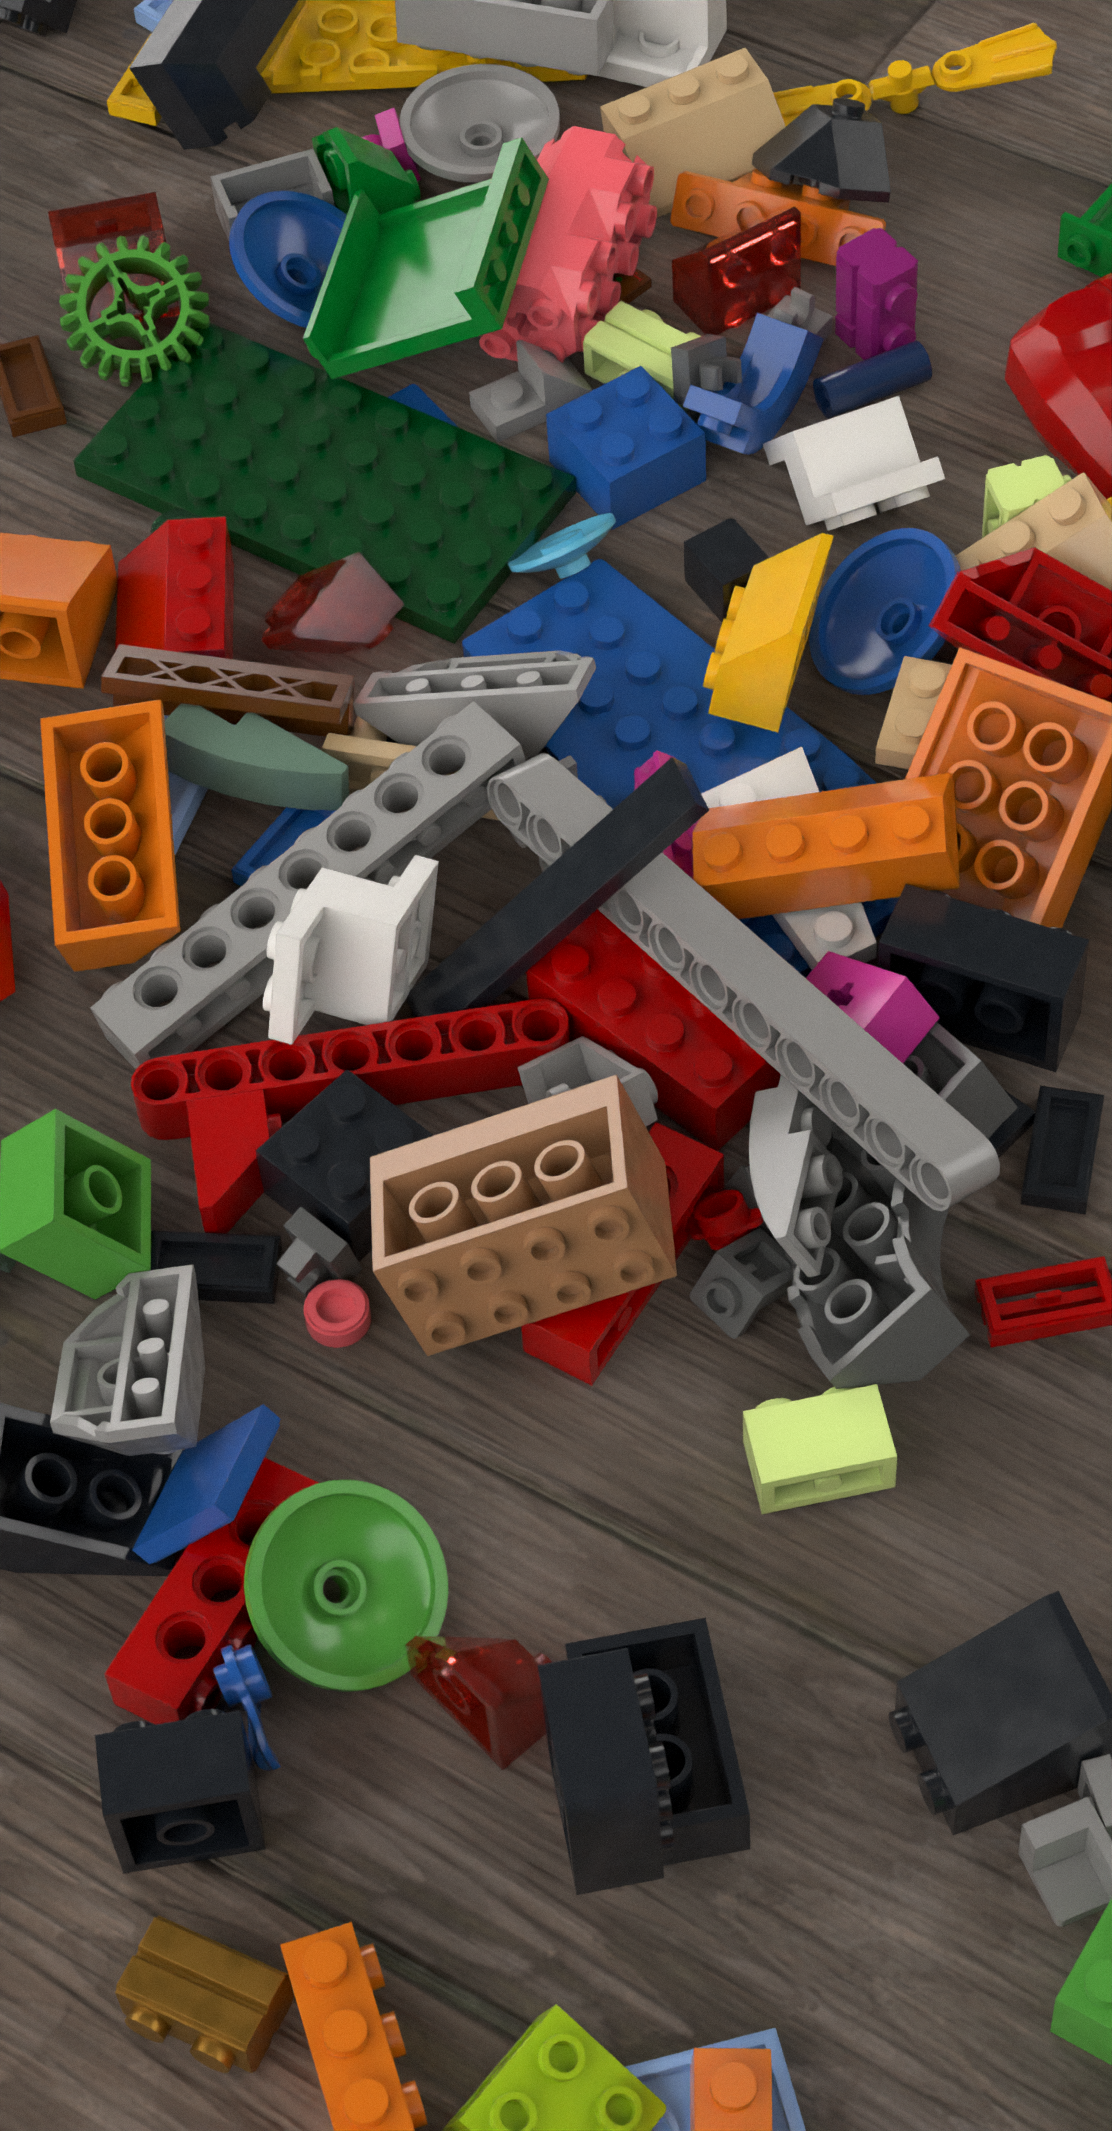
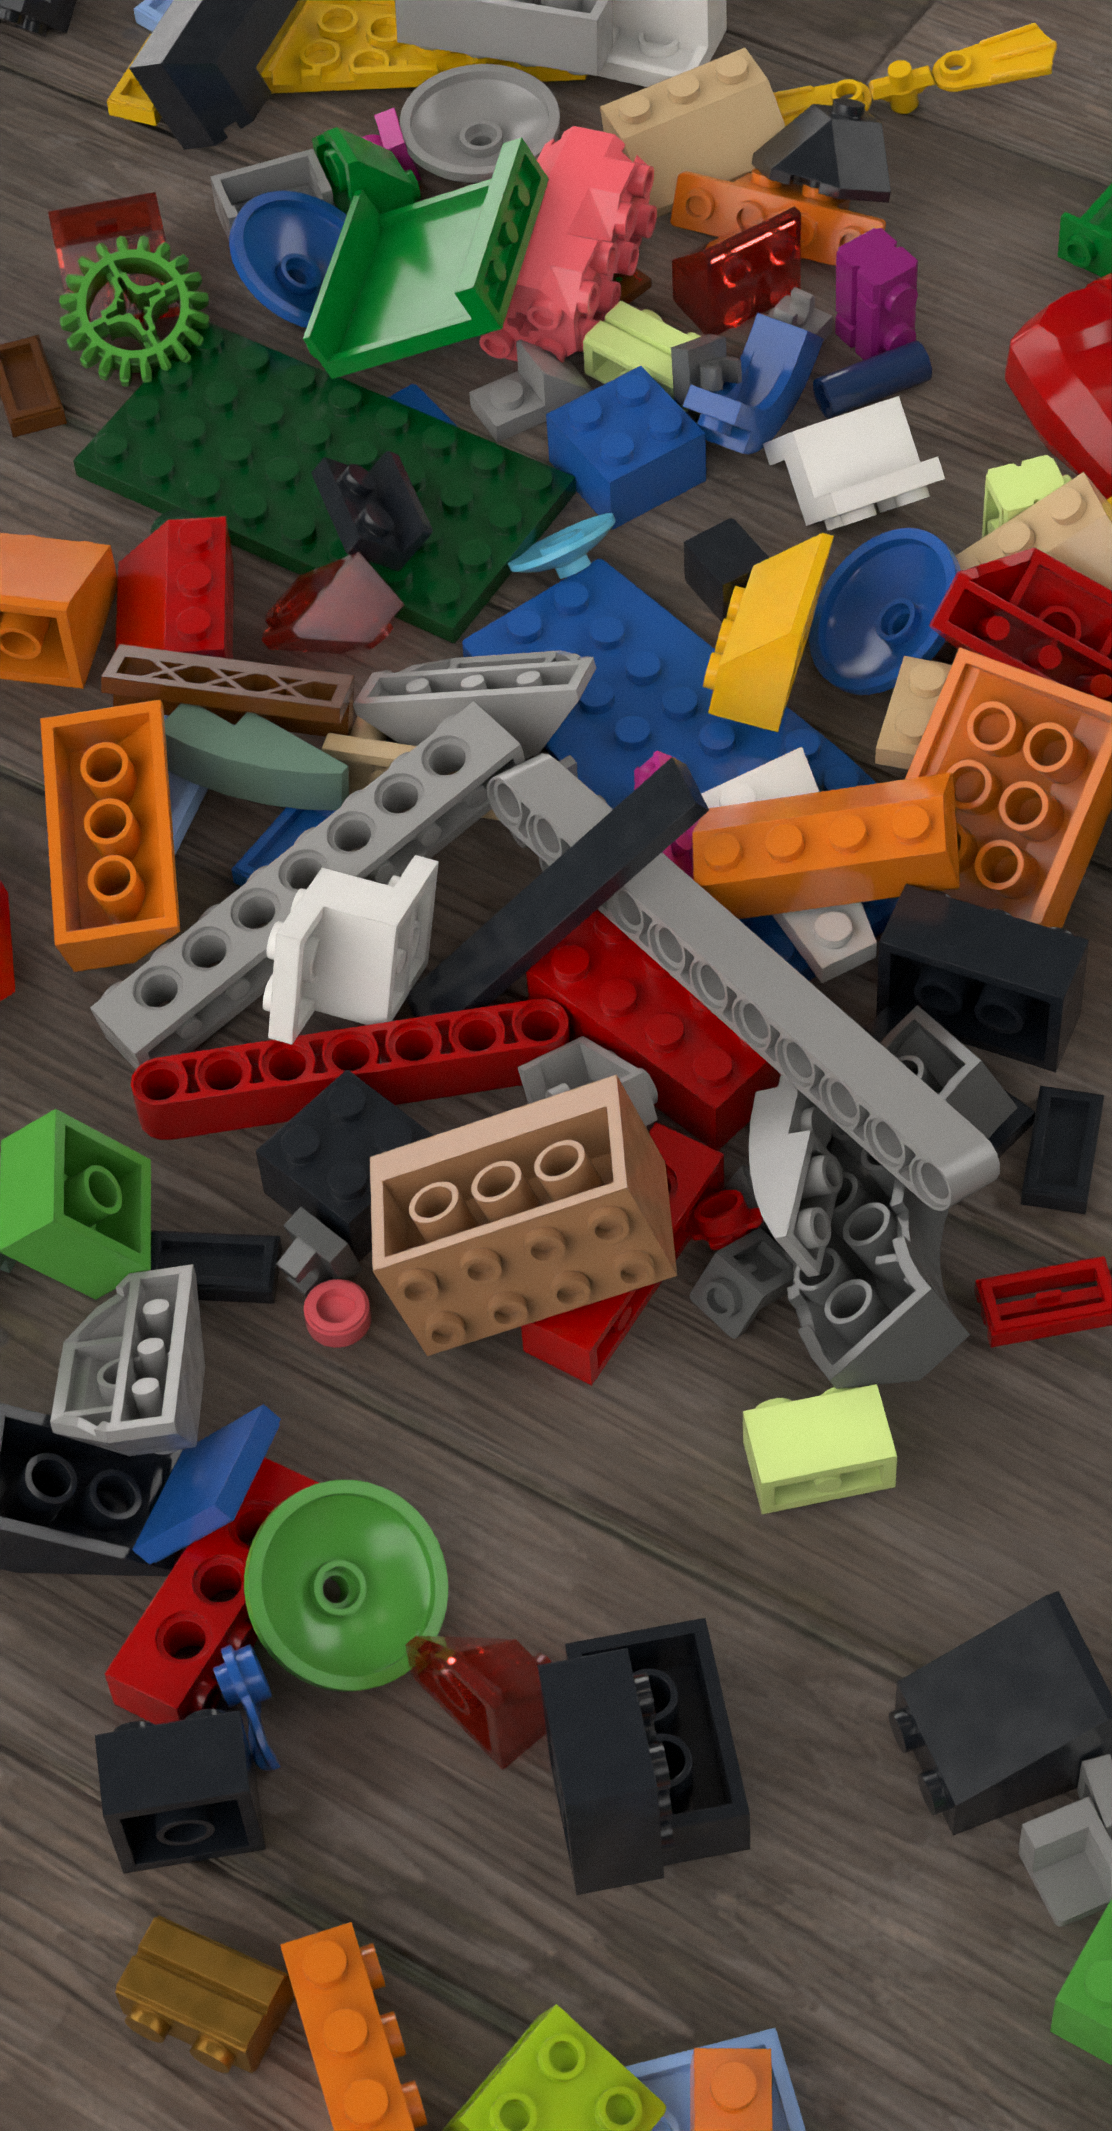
(224, 1148): red slope -> none
(374, 509): none -> black bracket
(877, 1001): dark pink brick -> none

